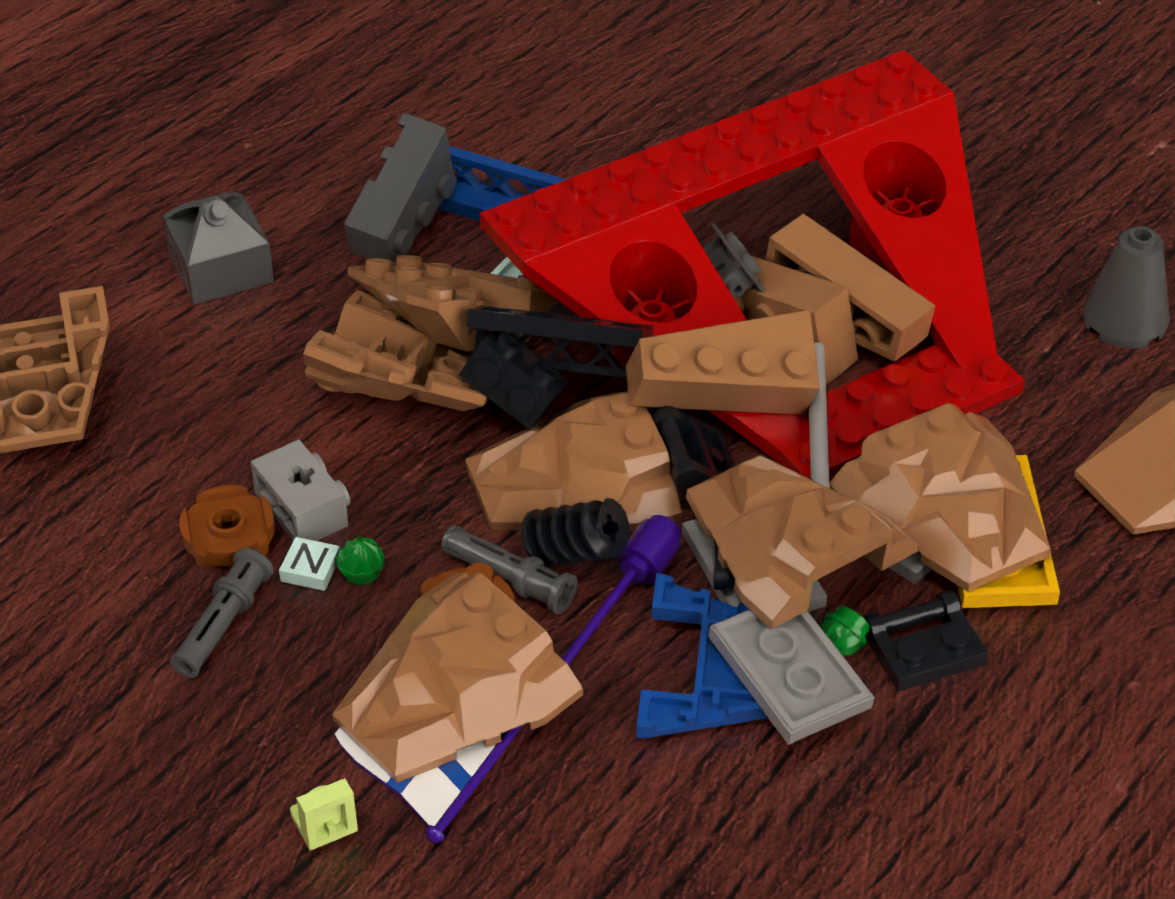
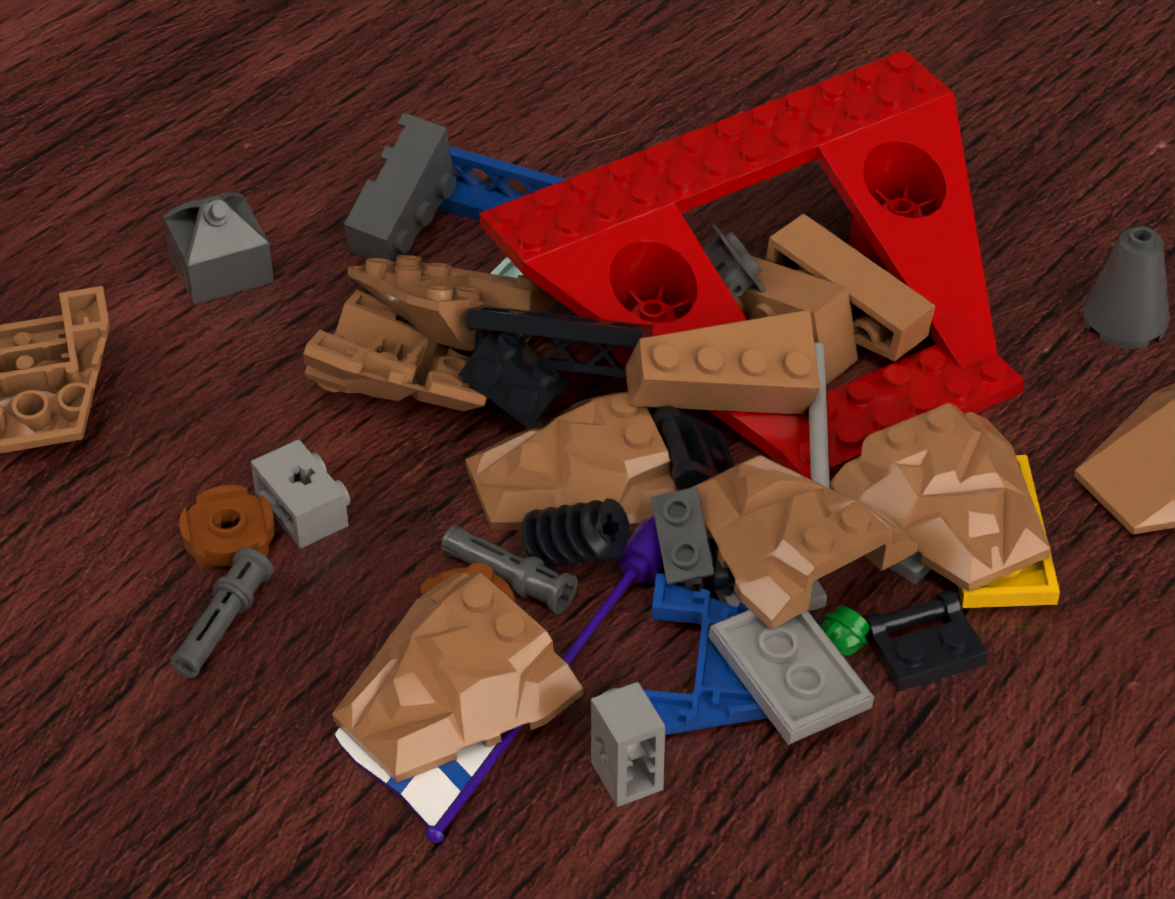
(309, 564): light aqua tile -> none
(325, 814): yellowish green bracket -> none
(360, 560): green plate -> none
(627, 743): none -> light grey brick
(683, 538): none -> dark grey hinge

